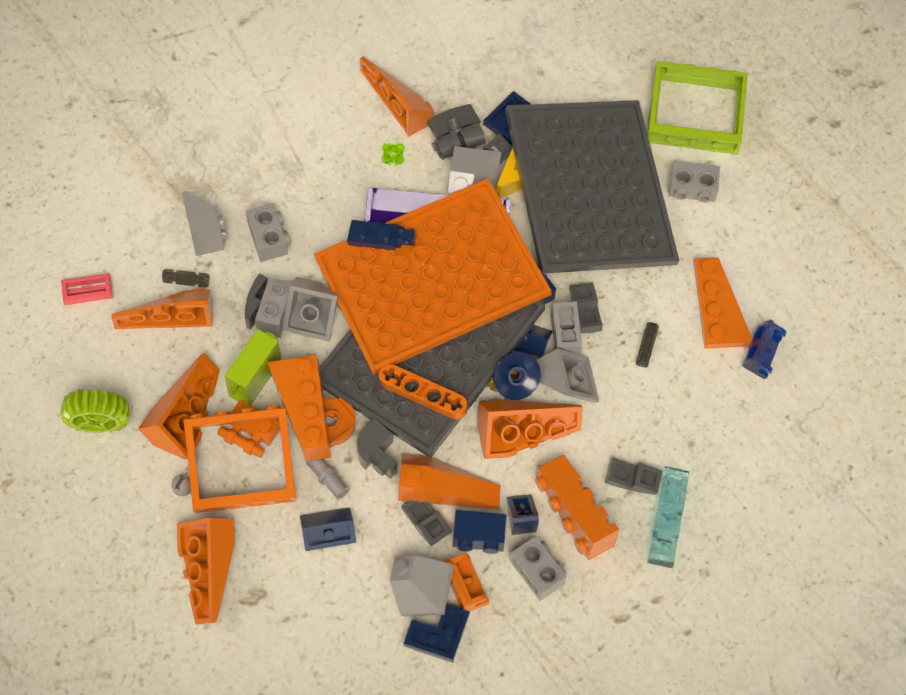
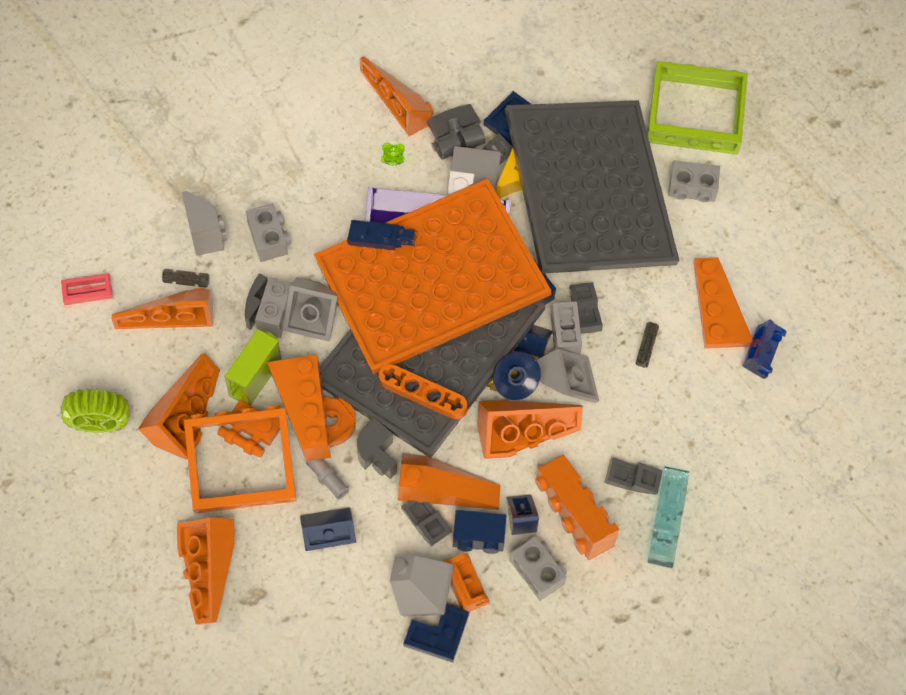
(185, 487): light grey hinge -> none

